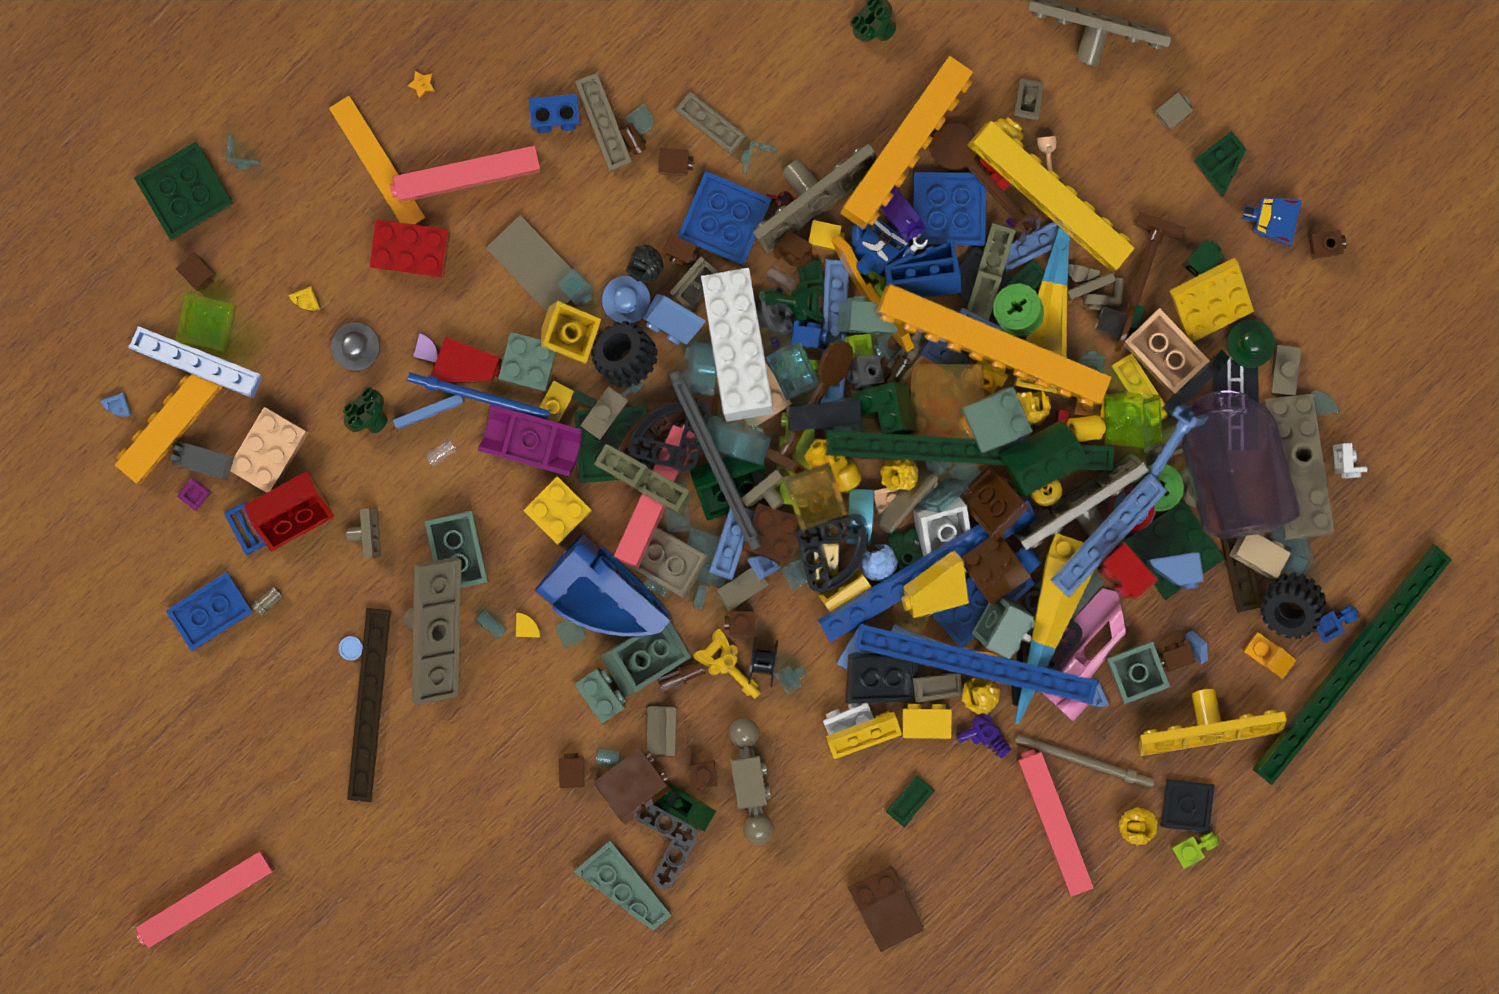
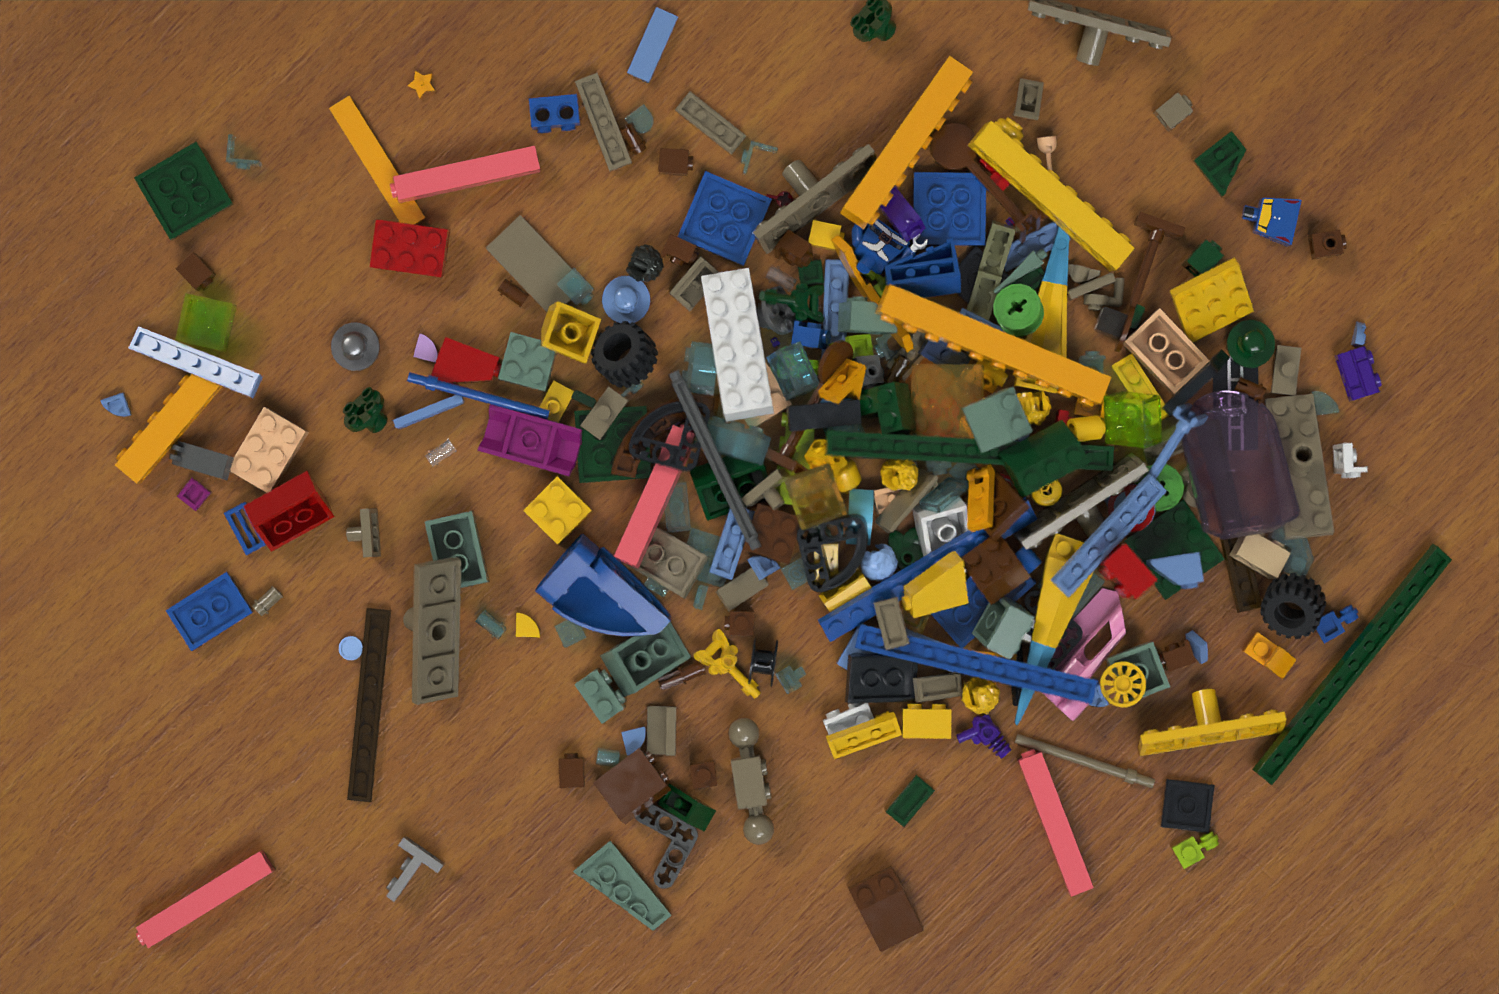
(305, 299): yellow tile -> none
(411, 865): none -> light grey bracket
(512, 292): none -> reddish brown pin
(633, 739): none -> medium blue tile
(643, 479): olive slope -> none
(652, 45): none -> medium blue tile
(672, 319): medium blue slope -> none
(844, 382): none -> light orange slope
(891, 623): none -> dark tan tile
(980, 498): none -> light orange plate
(1030, 263): none -> sand green piece
(1123, 684): none -> yellow wheel
(1138, 826): yellow piece -> none
(1250, 388): none -> reddish brown pin
(1358, 335): none -> medium blue tile
(1358, 373): none -> dark purple brick

